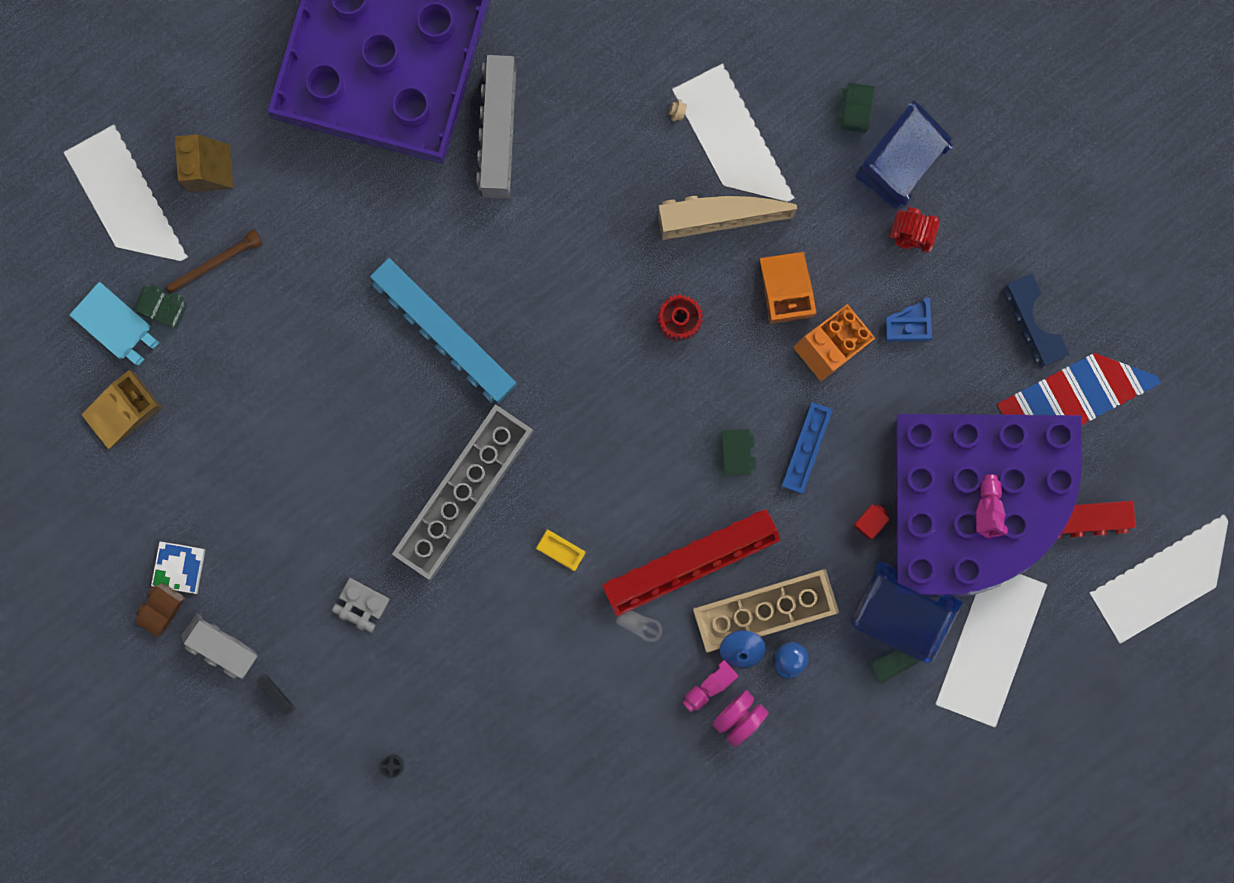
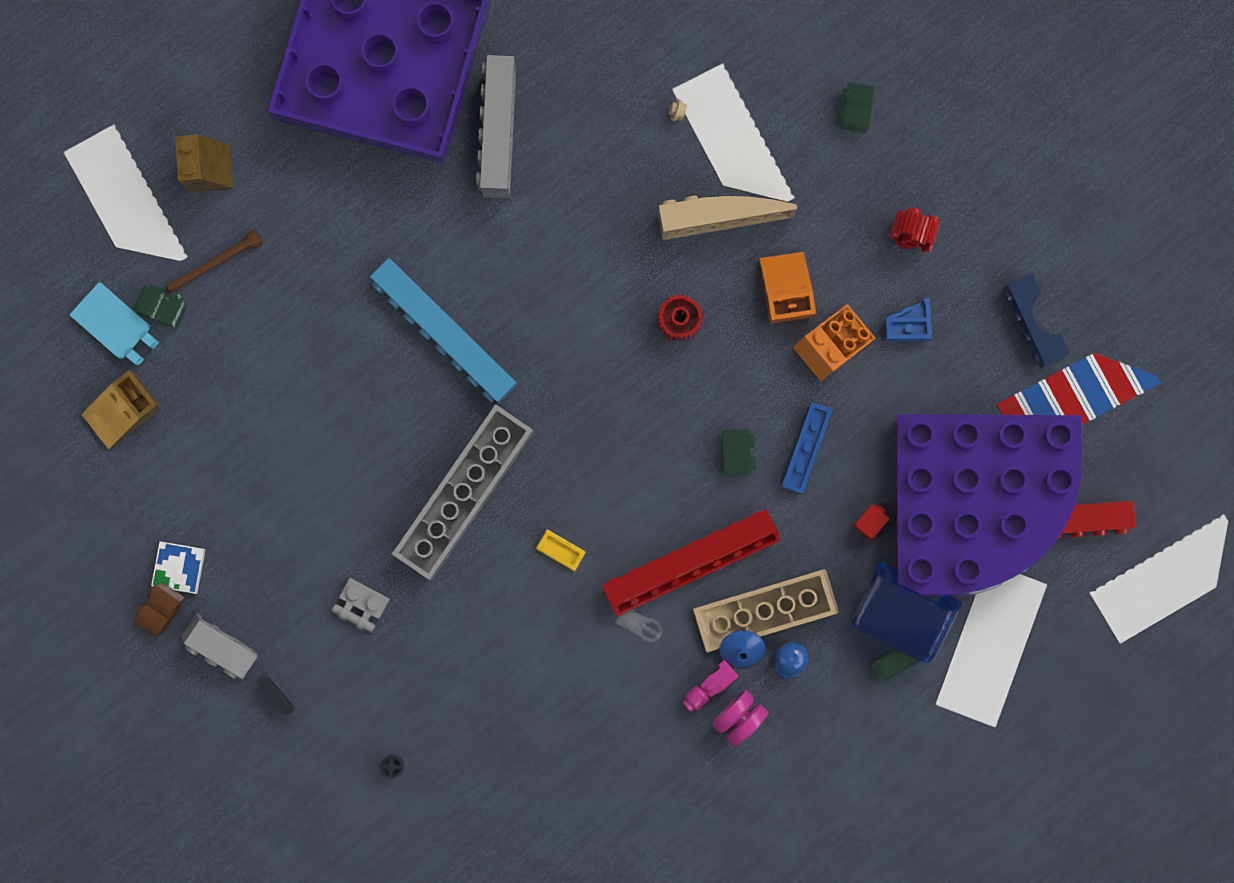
(904, 155): clear blue windscreen -> none
(990, 511): dark pink piece -> none

